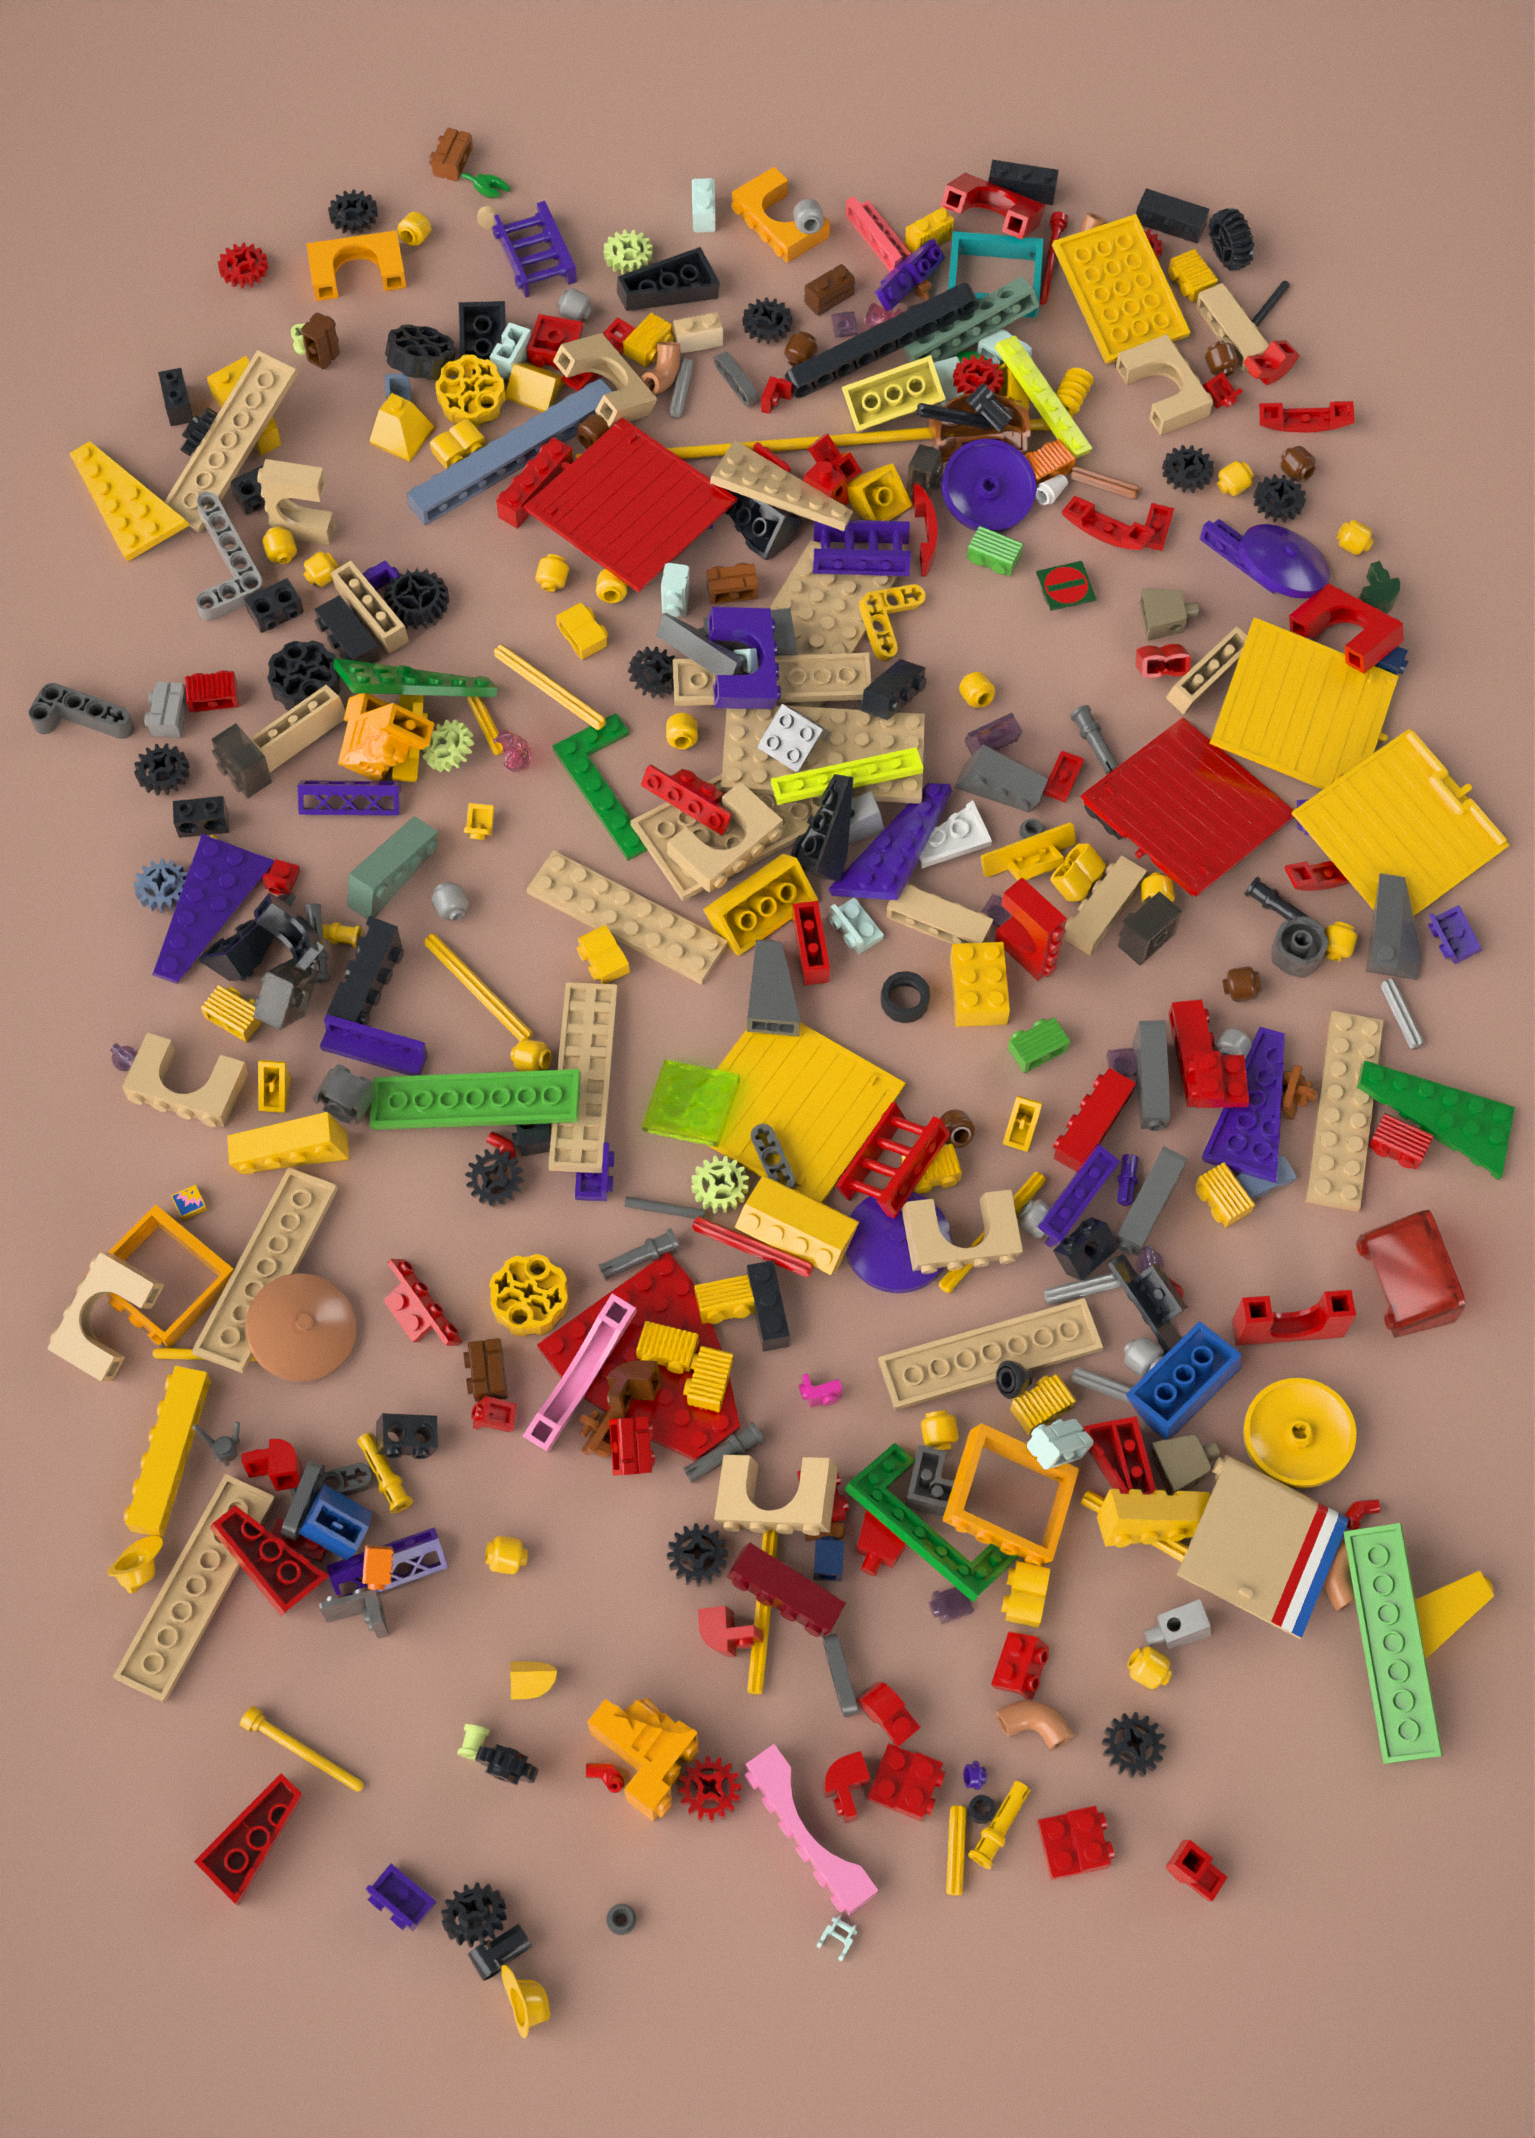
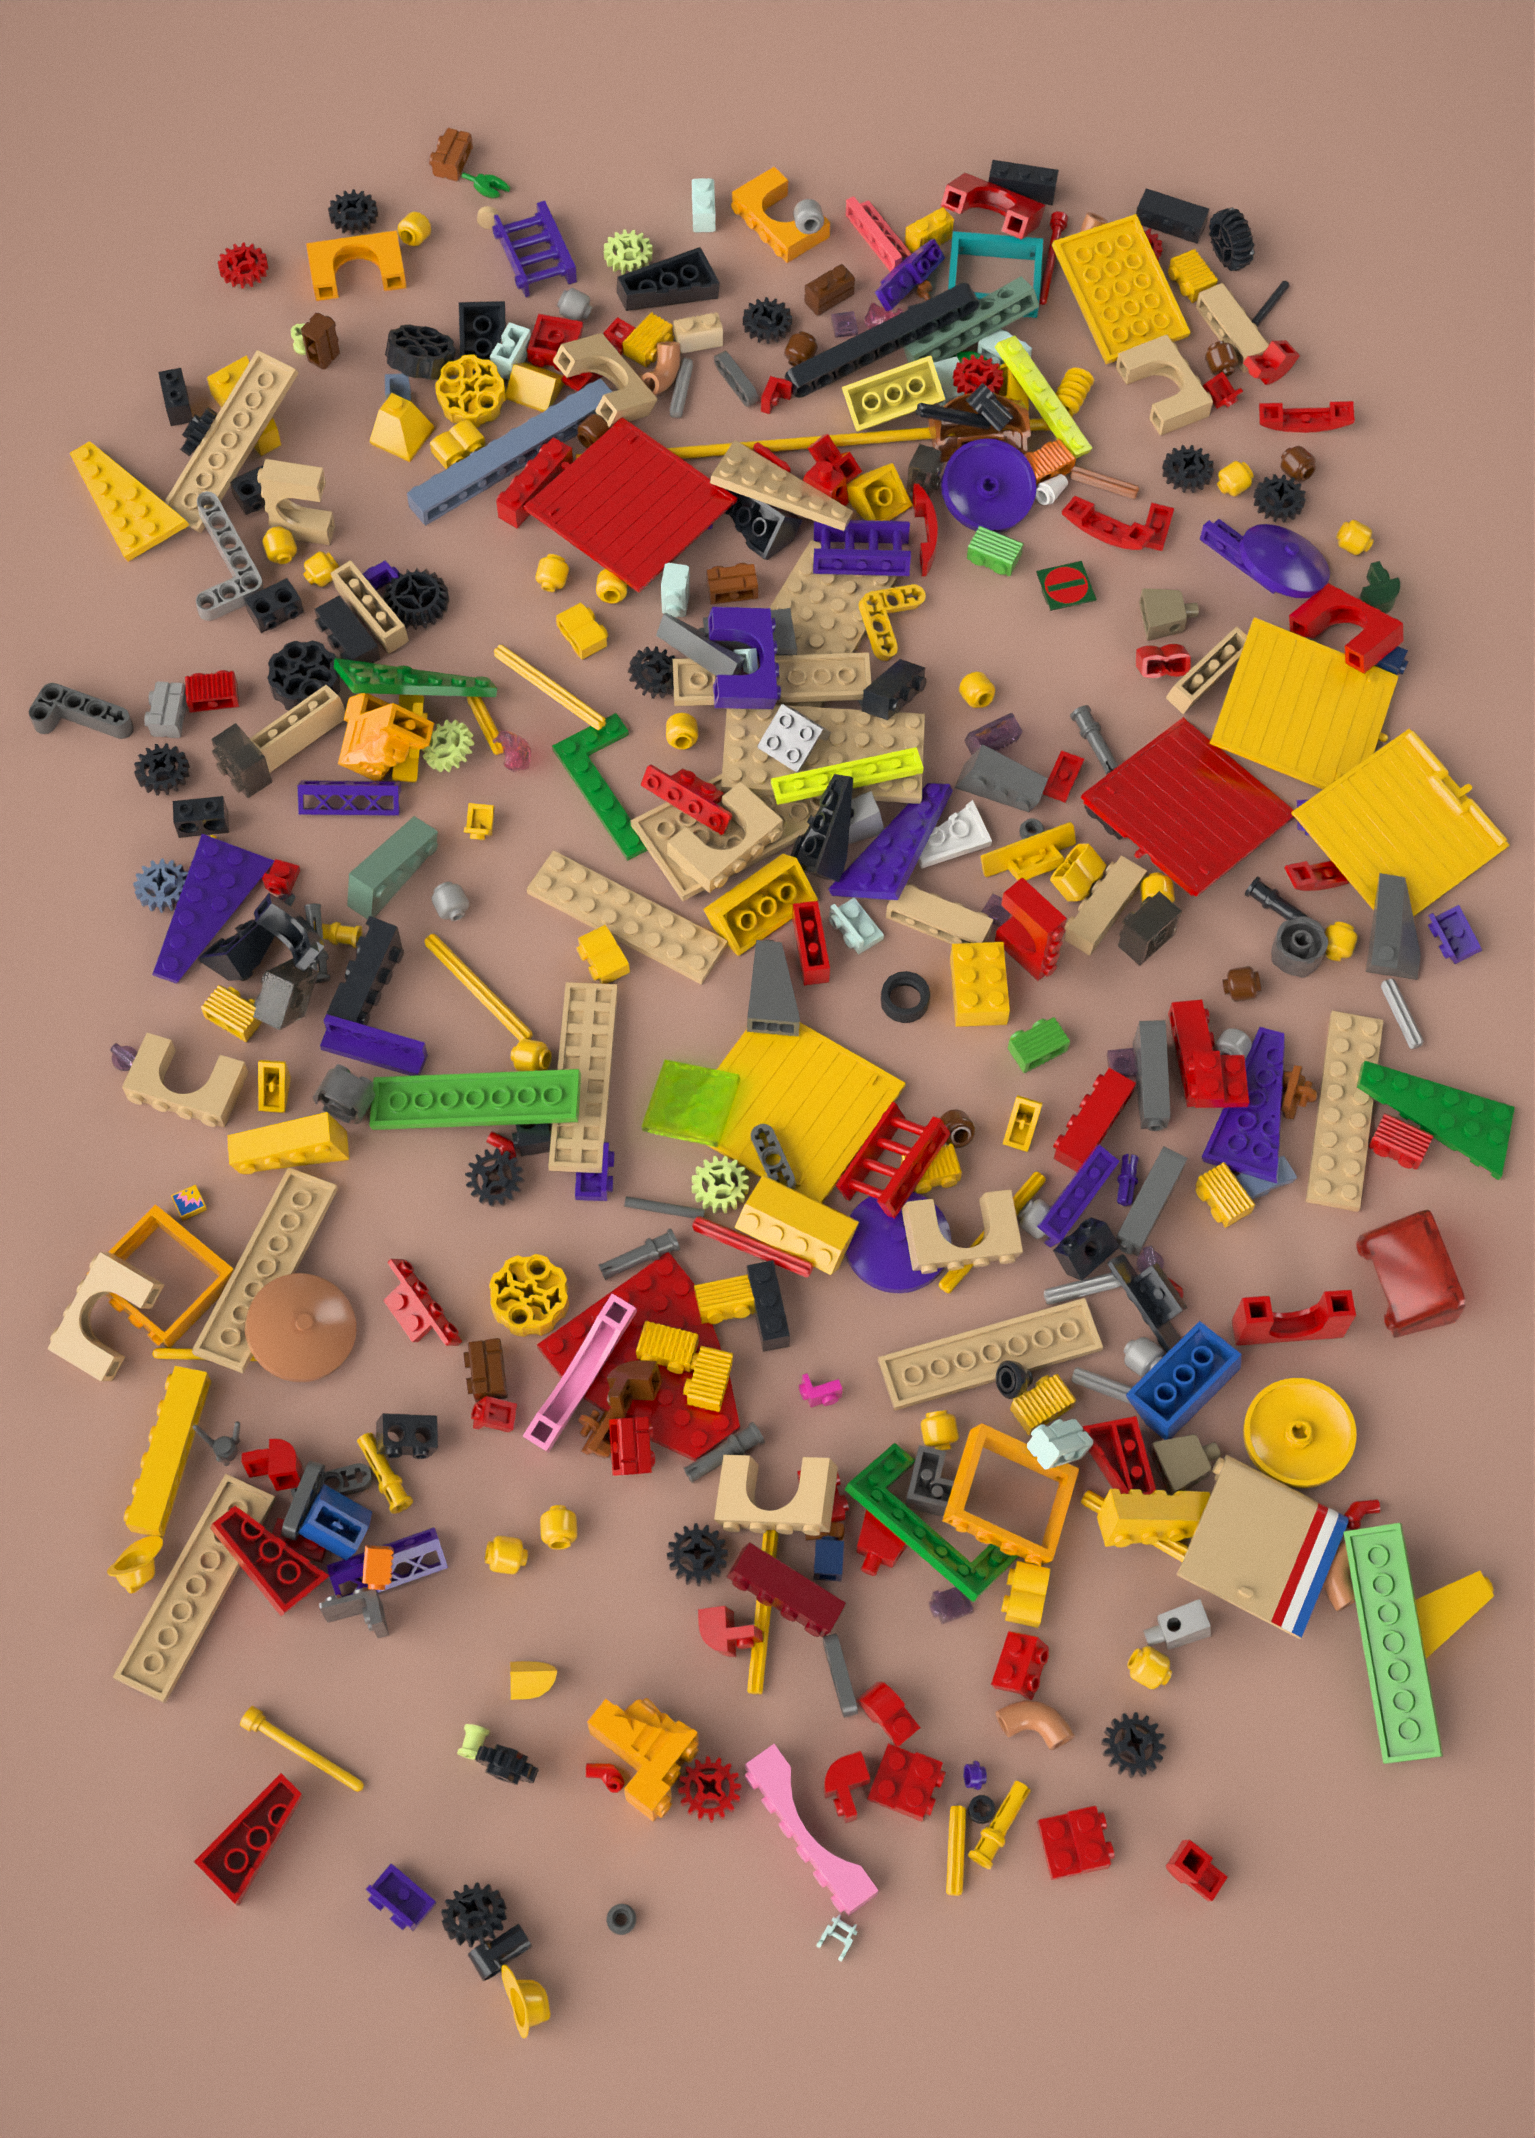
(558, 1527): none -> yellow head

